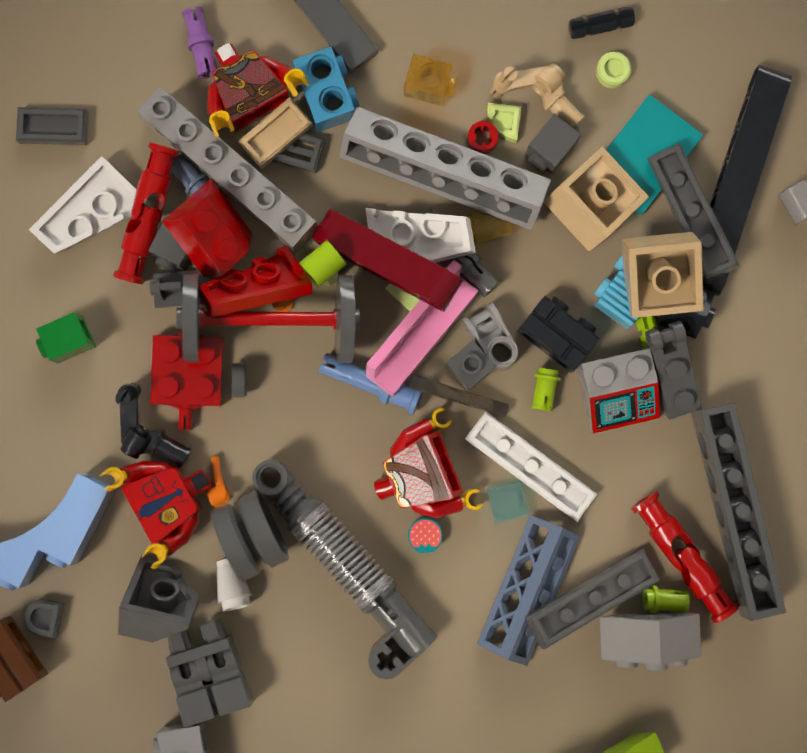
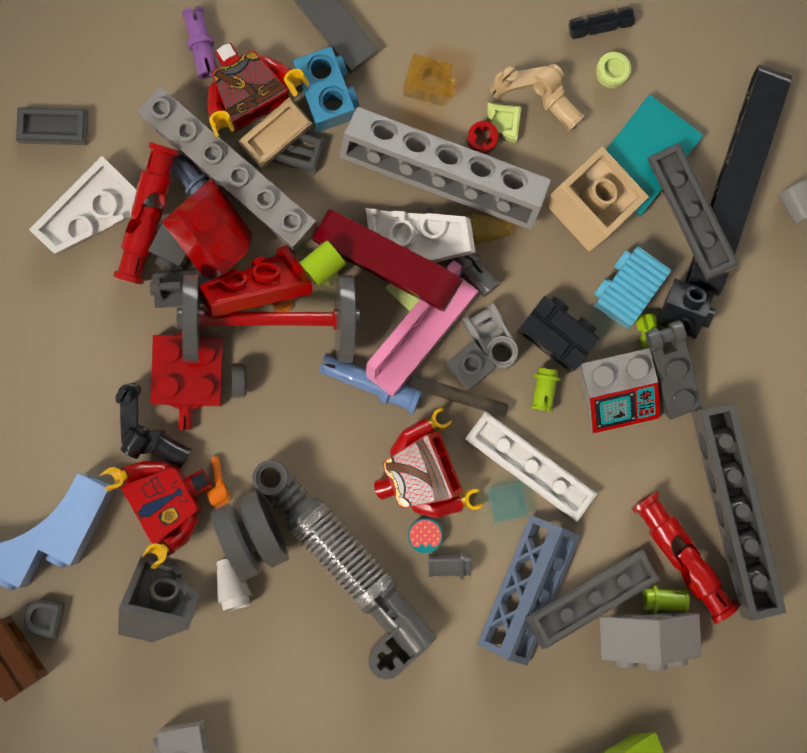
(64, 338): green brick -> none
(195, 697): dark grey hips -> none
(449, 565): none -> dark grey pin
(552, 144): dark grey brick -> none
(663, 274): tan slope -> none

